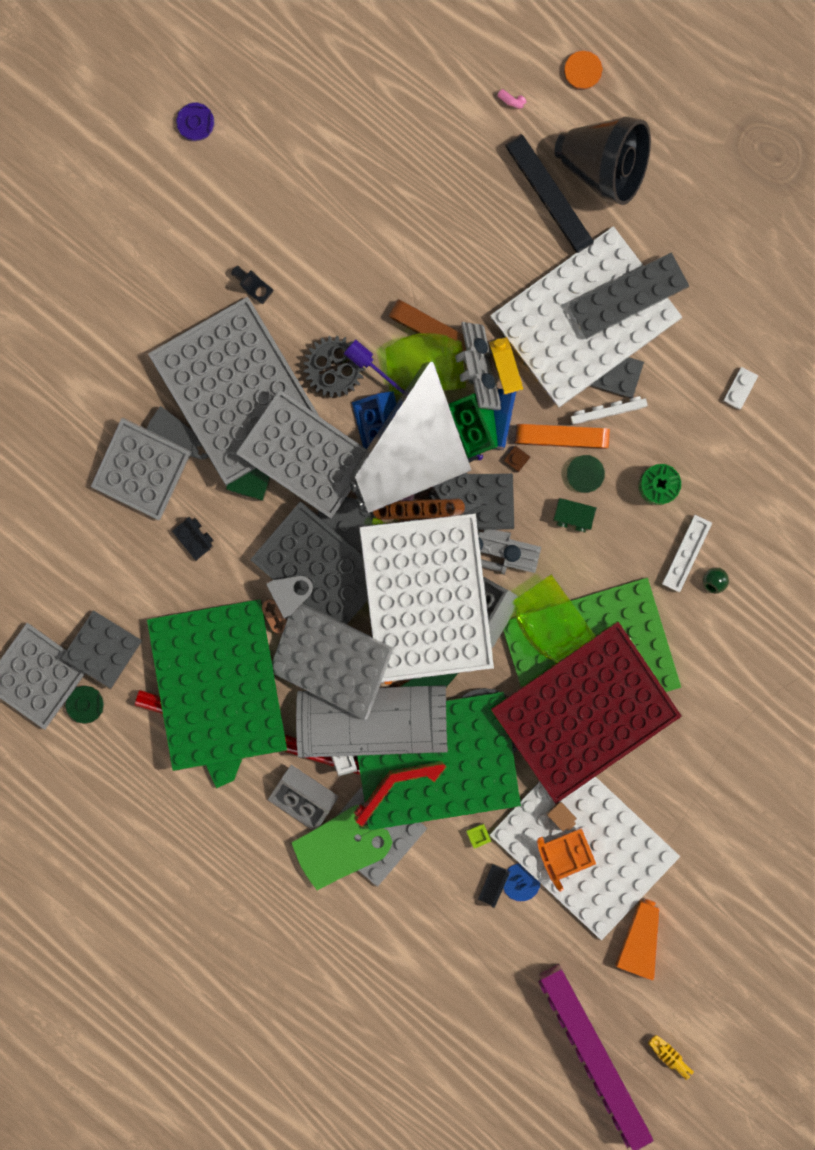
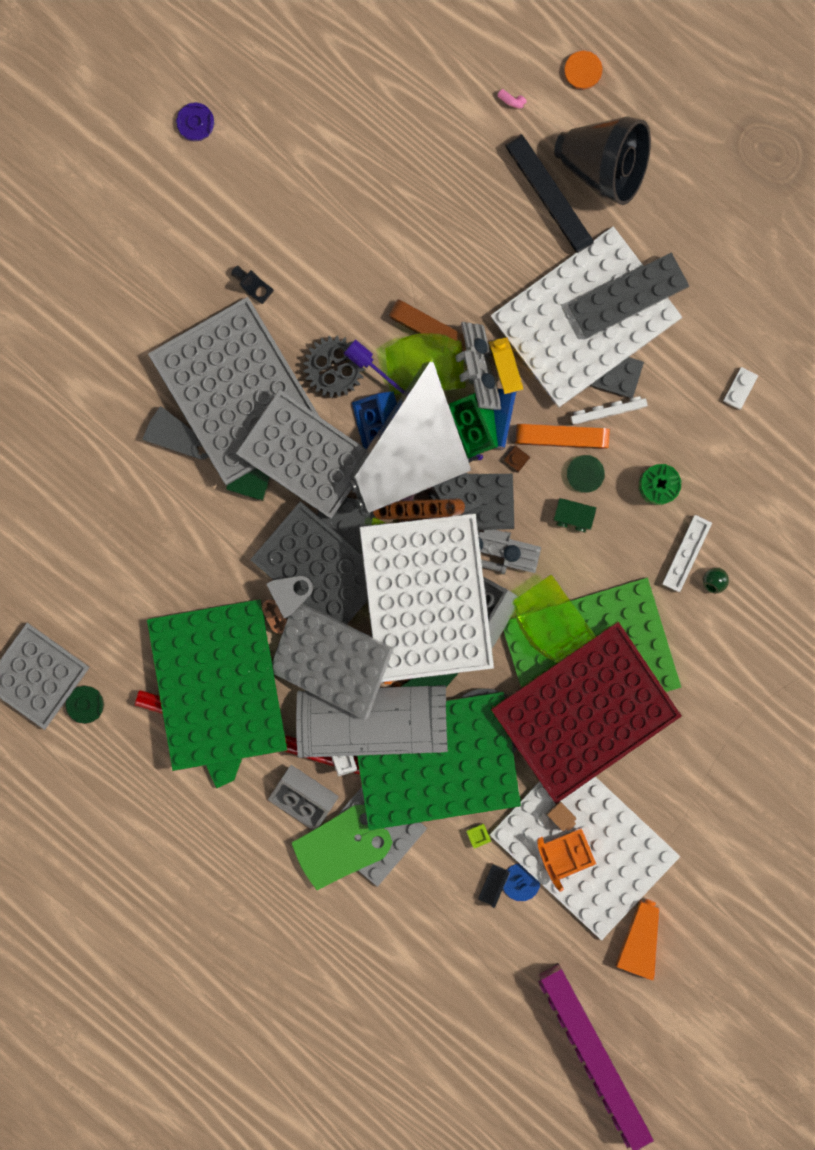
(101, 649): dark grey plate -> none
(141, 468): light grey plate -> none
(193, 538): black bracket -> none
(431, 770): red windscreen -> none
(669, 1056): yellow hinge -> none

